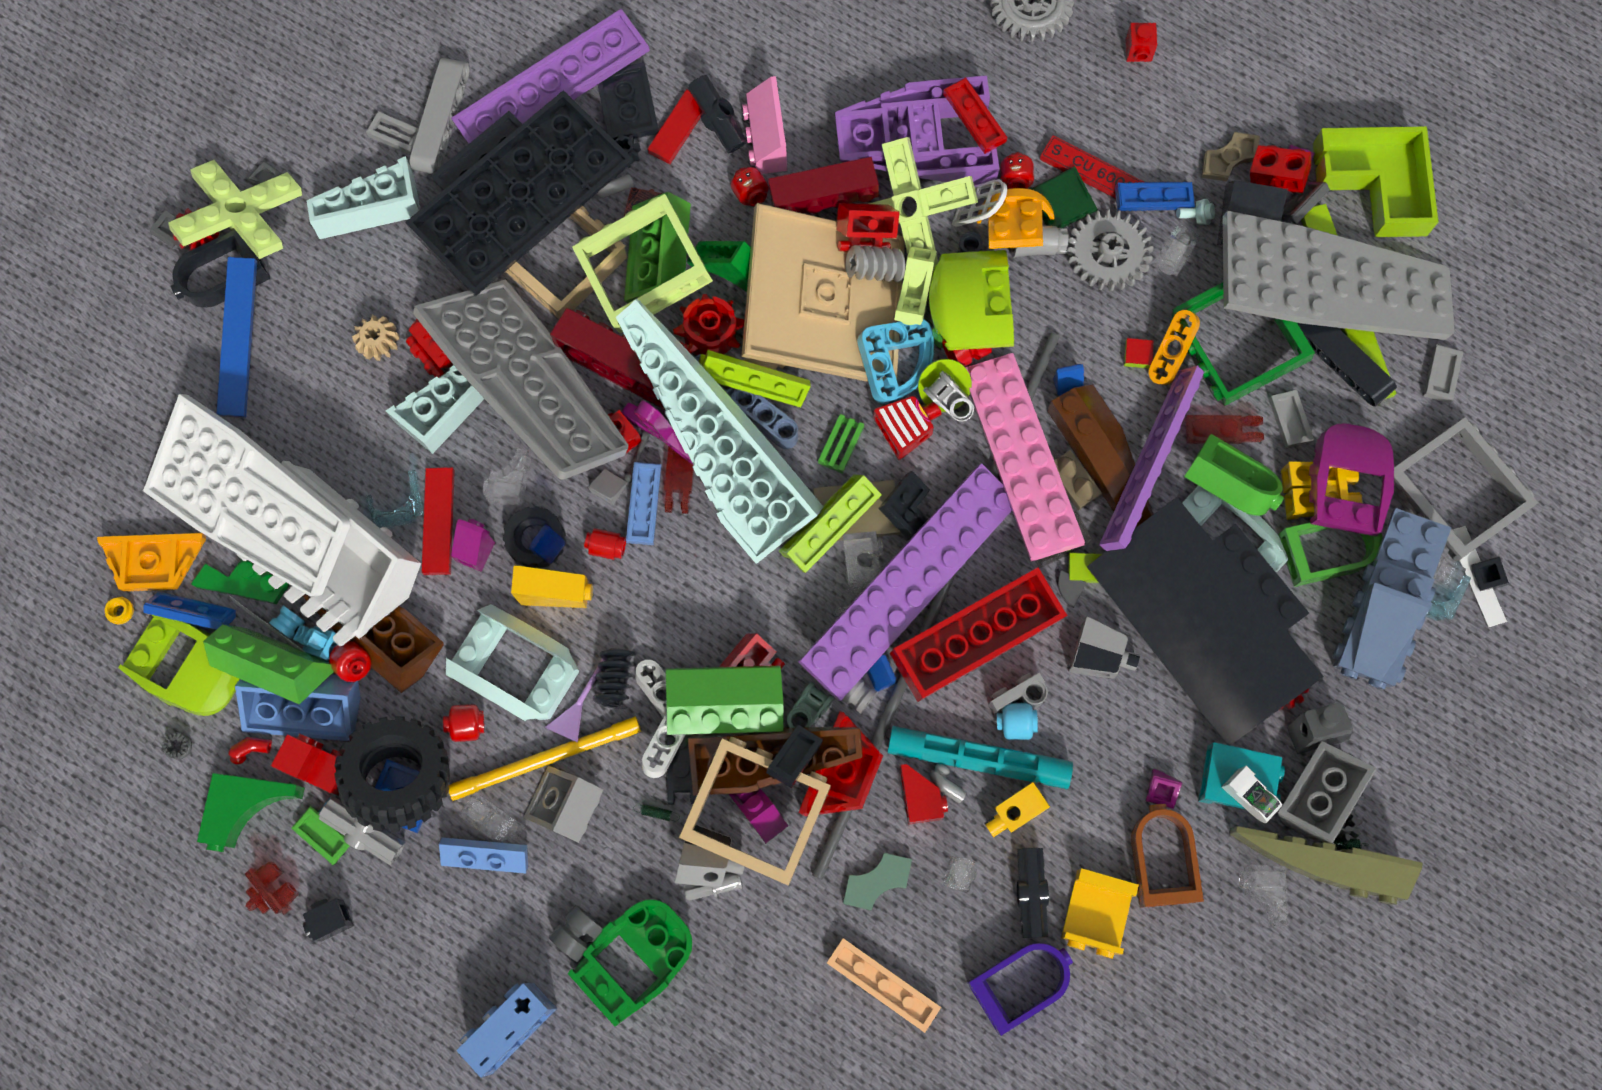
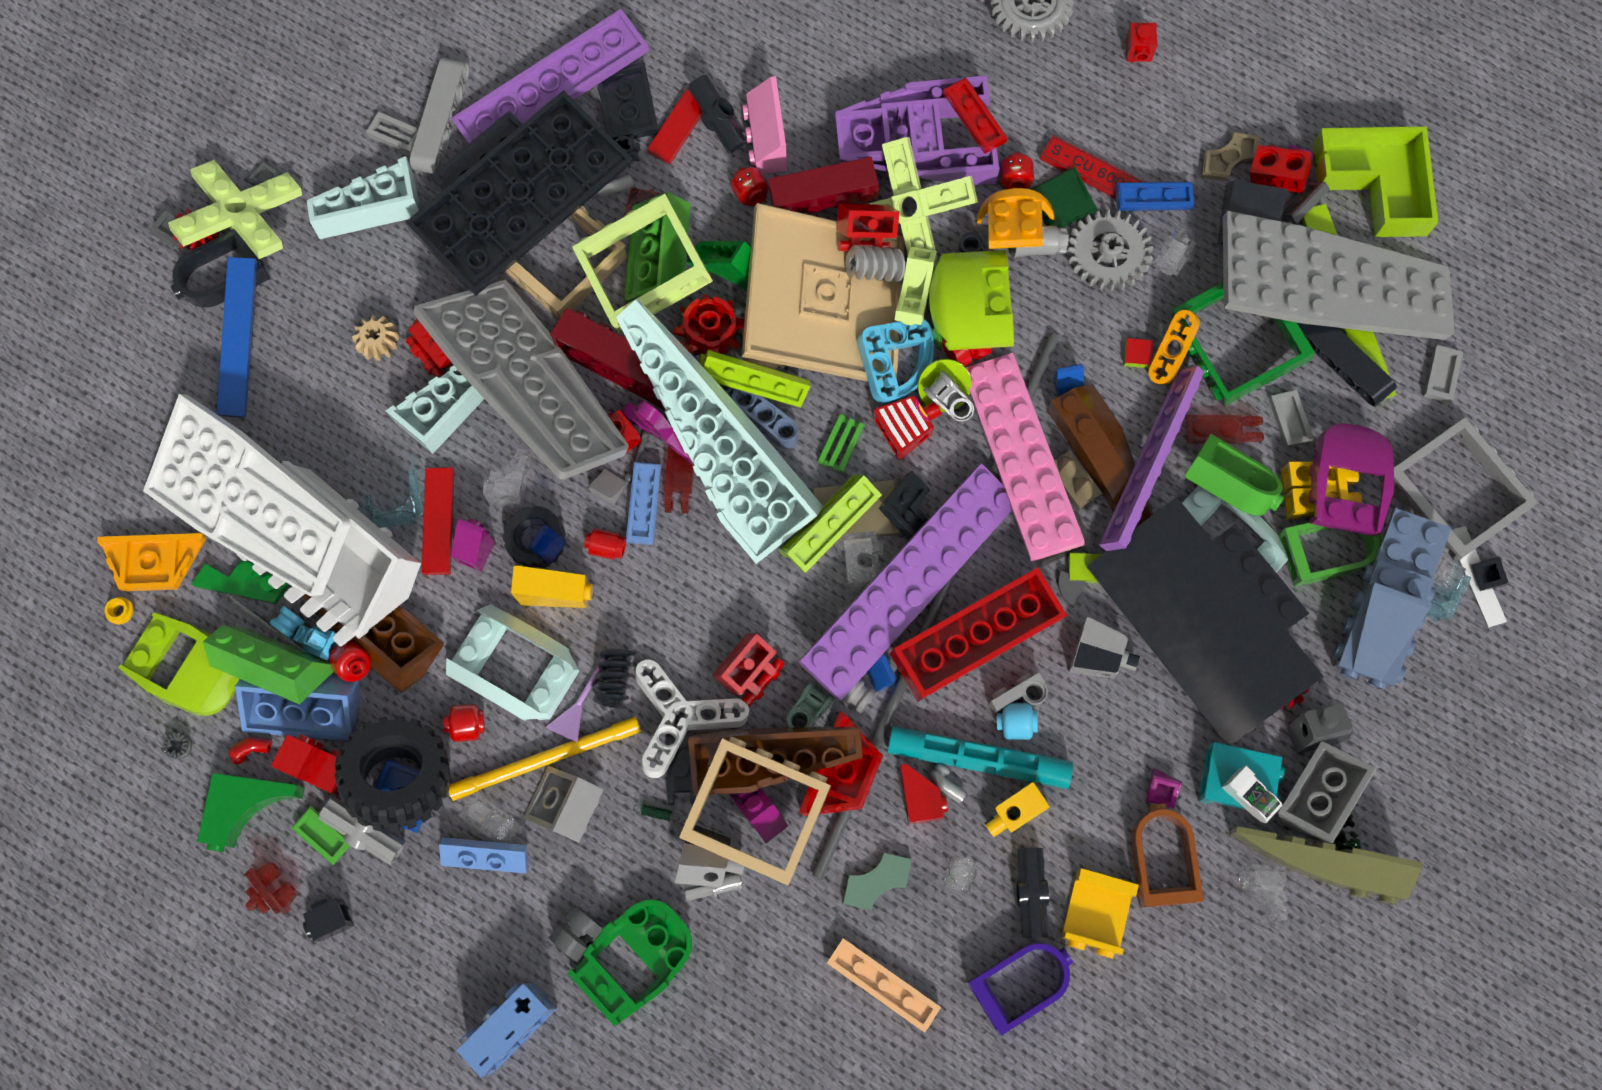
(189, 610): blue tile -> none
(724, 700): bright green slope -> none
(794, 756): black tile -> none
(984, 215): white window -> none
(1203, 212): light aqua plate -> none

